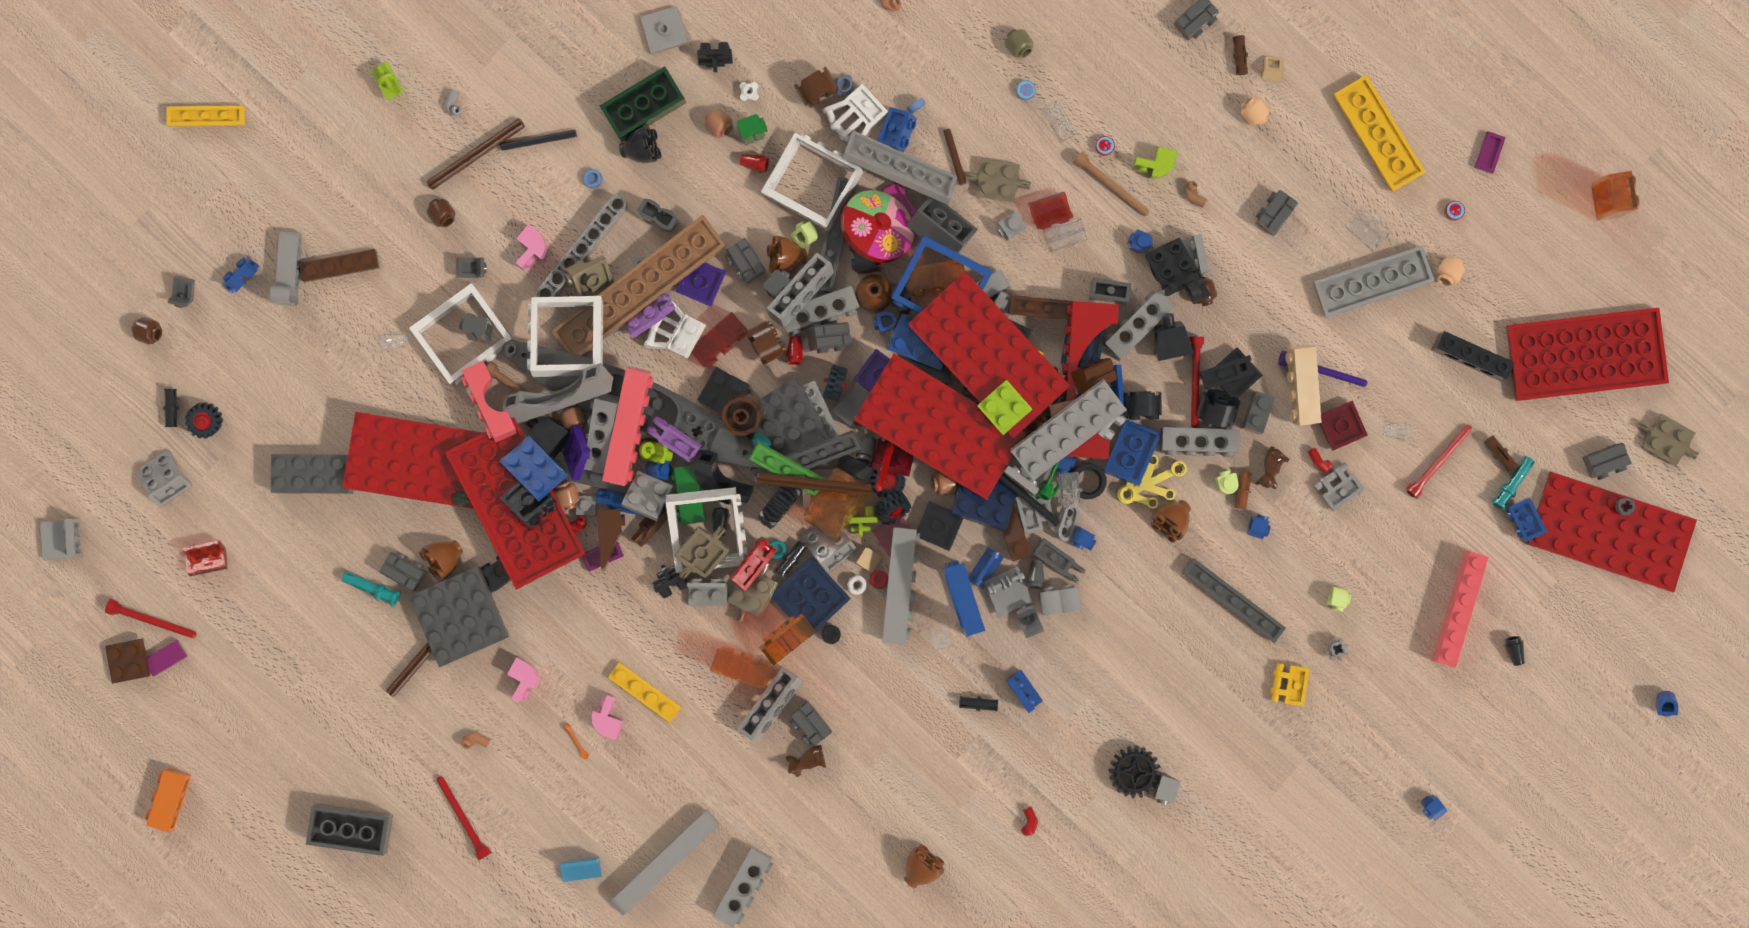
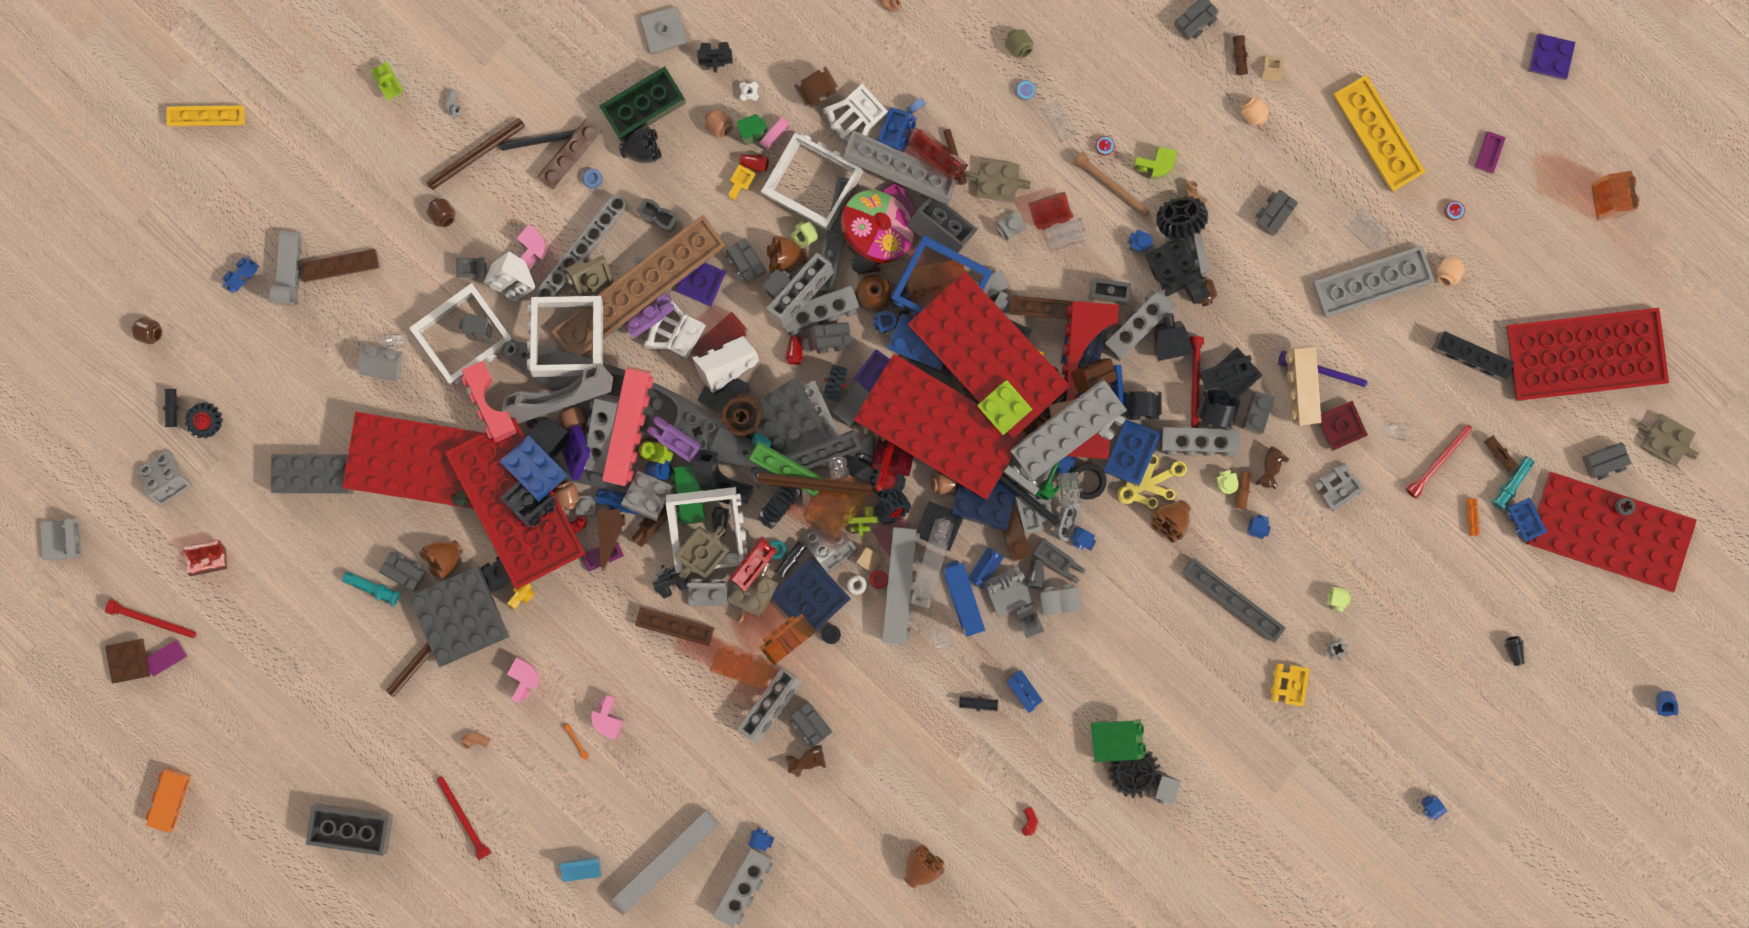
(182, 292): dark grey bracket -> none
(380, 363): none -> light grey piece
(495, 373): medium nougat piece -> none
(510, 277): none -> white slope
(522, 594): none -> yellow plate
(569, 153): none -> reddish brown plate
(644, 692): yellow plate -> none
(674, 626): none -> reddish brown plate
(725, 364): none -> white wedge
(741, 179): none -> yellow plate
(760, 839): none -> blue plate
(765, 343): reddish brown brick -> none
(775, 133): none -> bright pink beam
(838, 468): none -> clear wheel
(844, 80): sand blue plate -> none
(932, 562): none -> clear window
(938, 154): none -> clear red brick
(1118, 740): none -> green panel
(1182, 217): none -> black gear
(1318, 462): red arm -> none
(1460, 609): coral brick -> none
(1473, 517): none -> orange axle
(1551, 56): none -> dark purple plate

